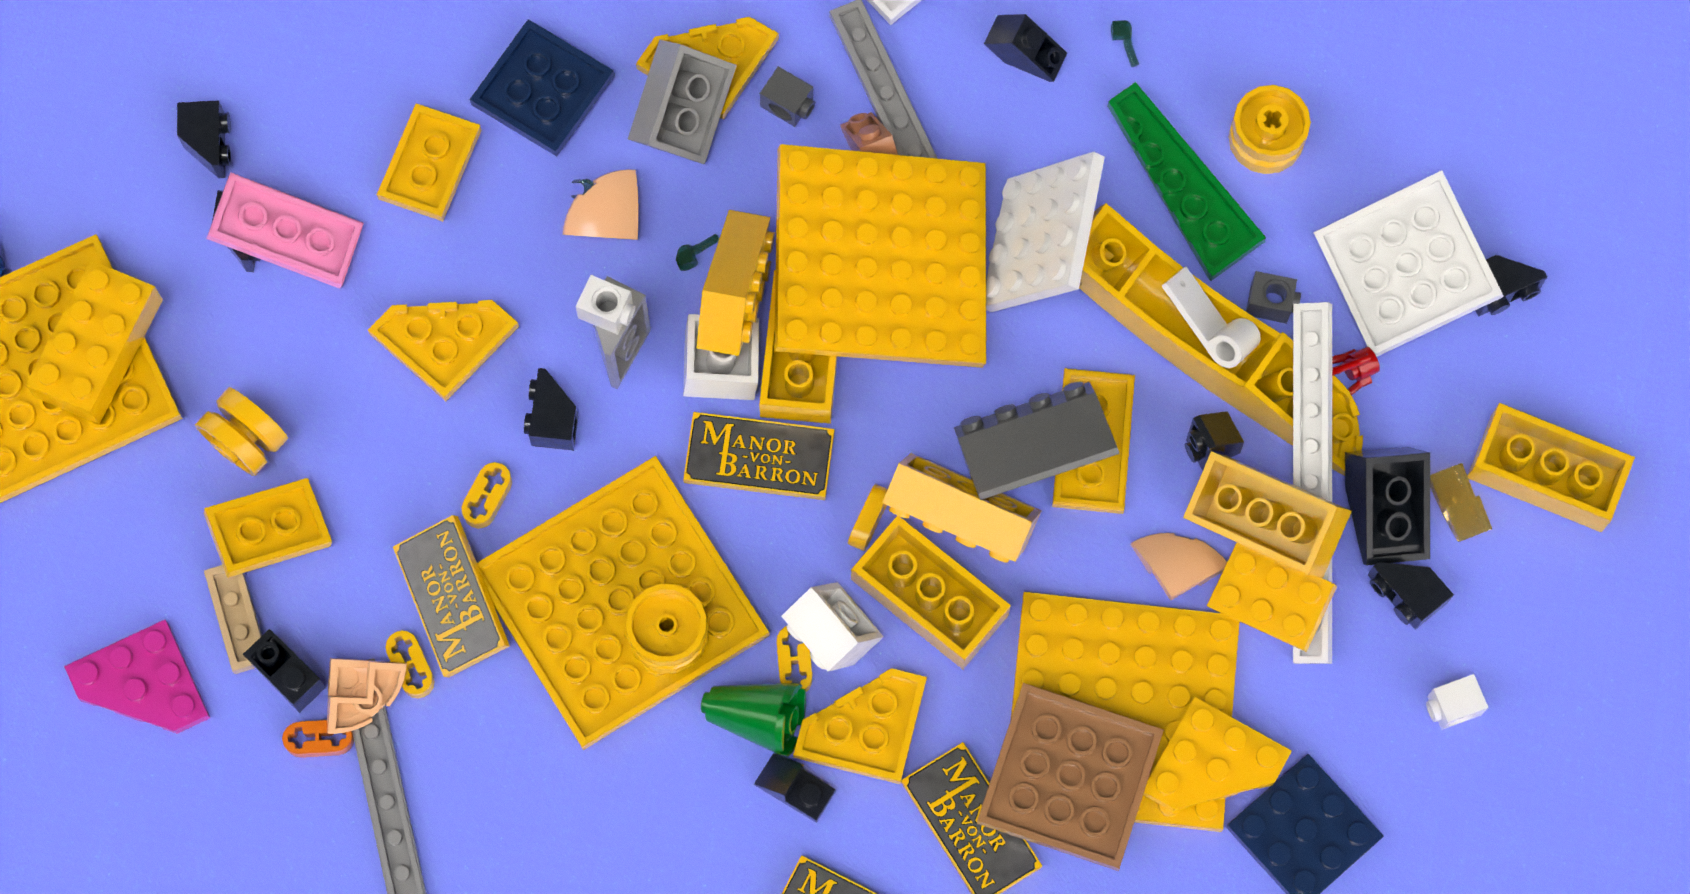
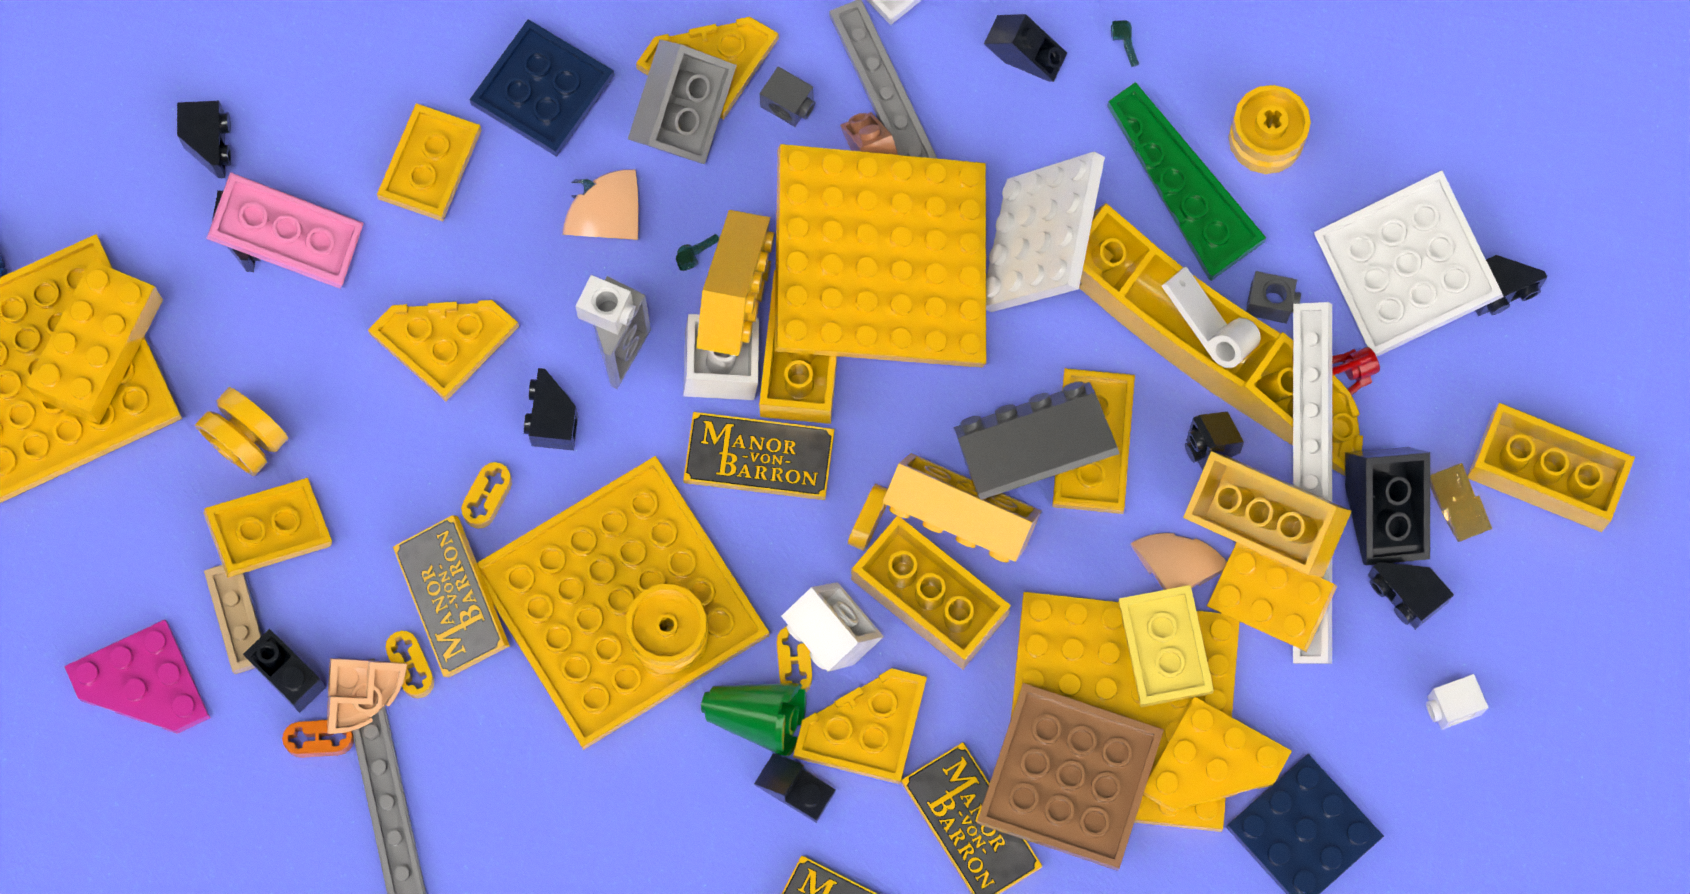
(1165, 646): none -> light yellow plate

